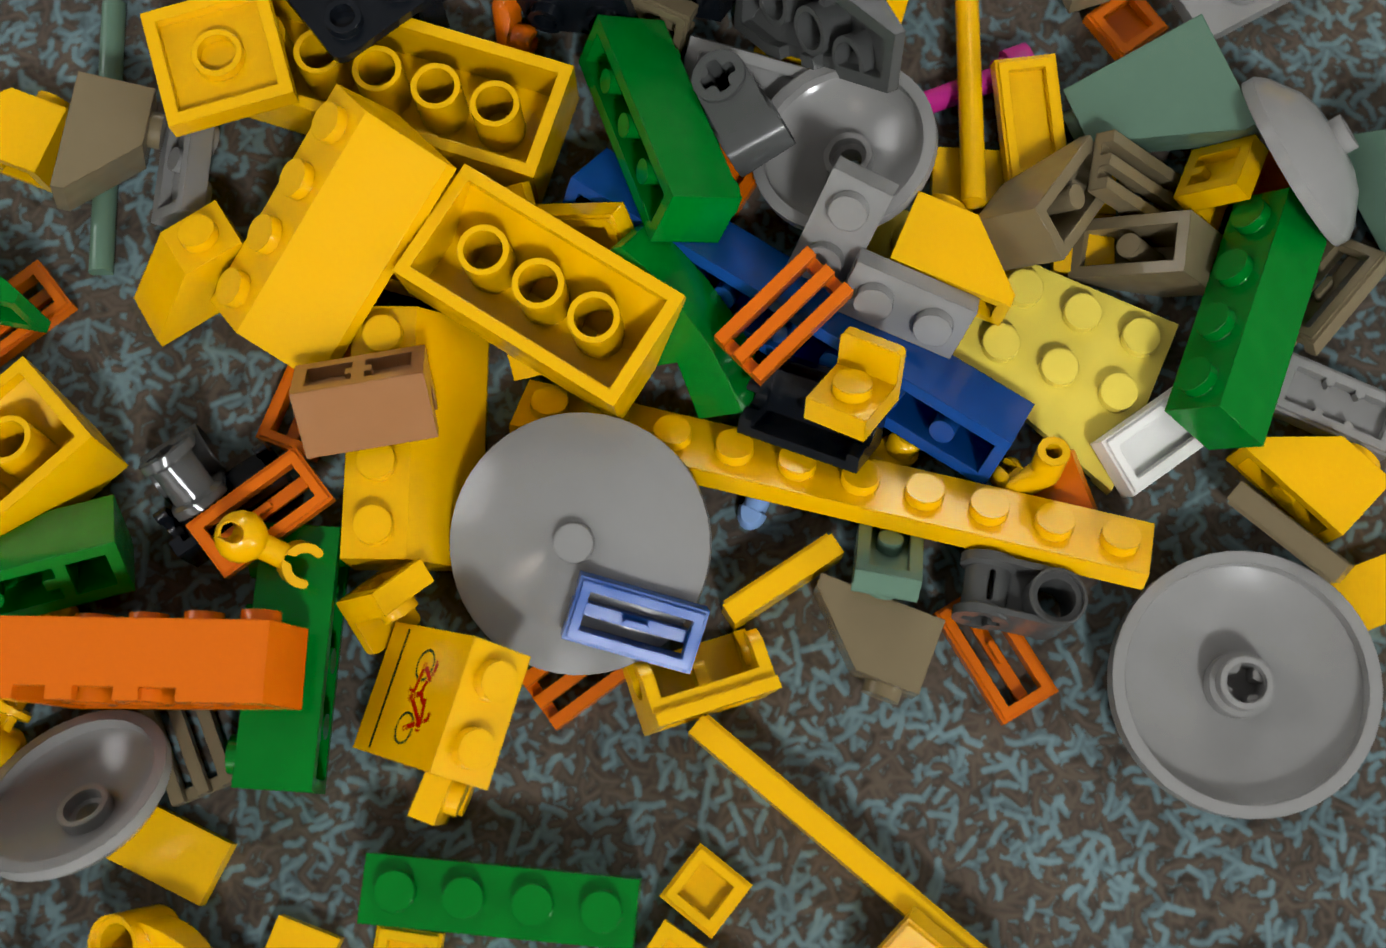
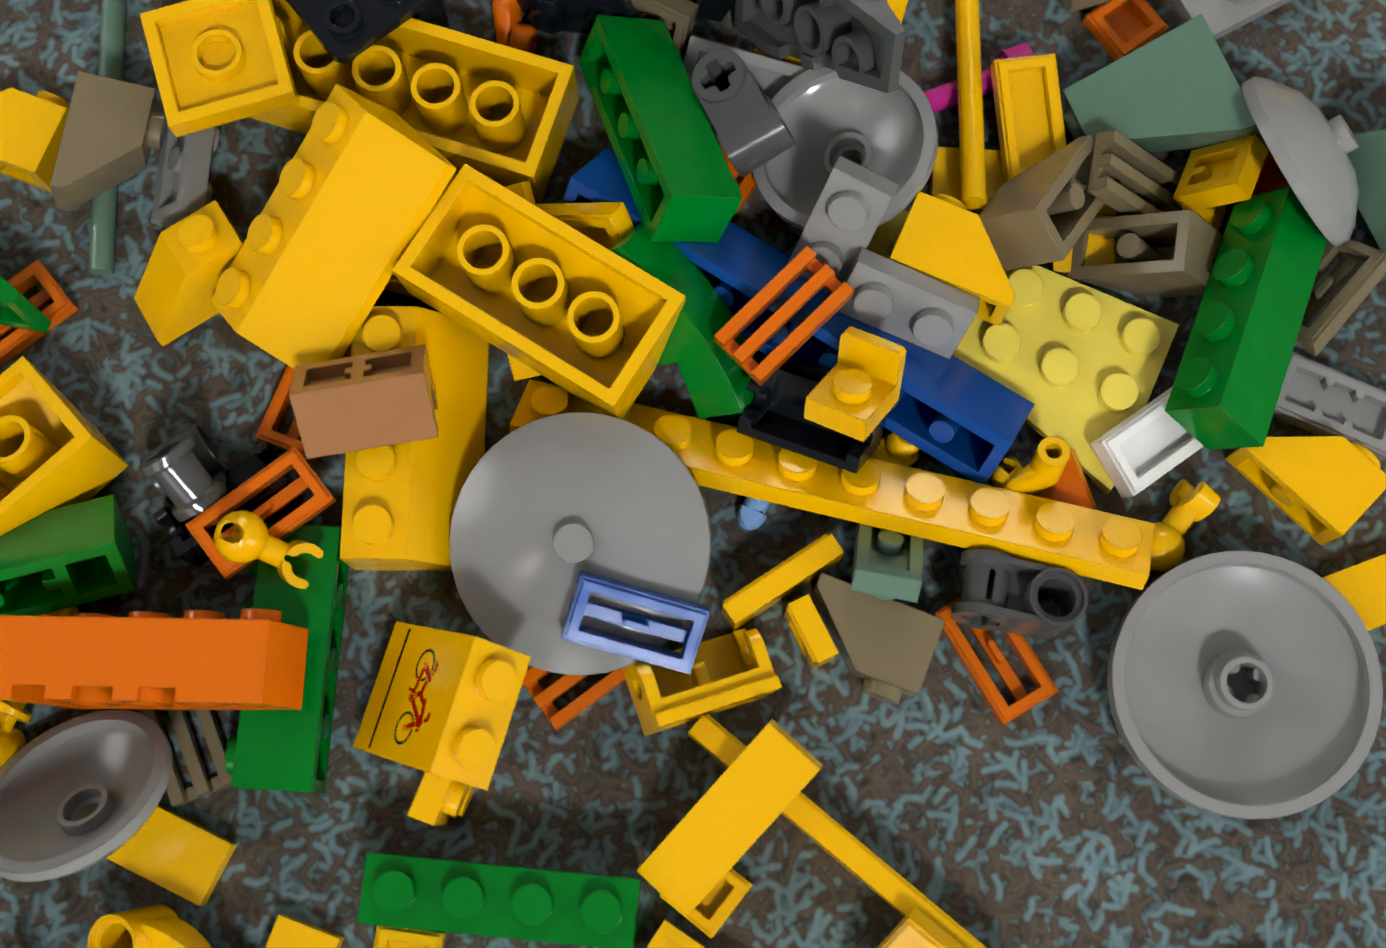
(382, 601): yellow bracket -> none
(729, 818): none -> yellow tile
(810, 632): none -> yellow tile
(1188, 506): none -> yellow arm
(1289, 533): dark tan tile -> none

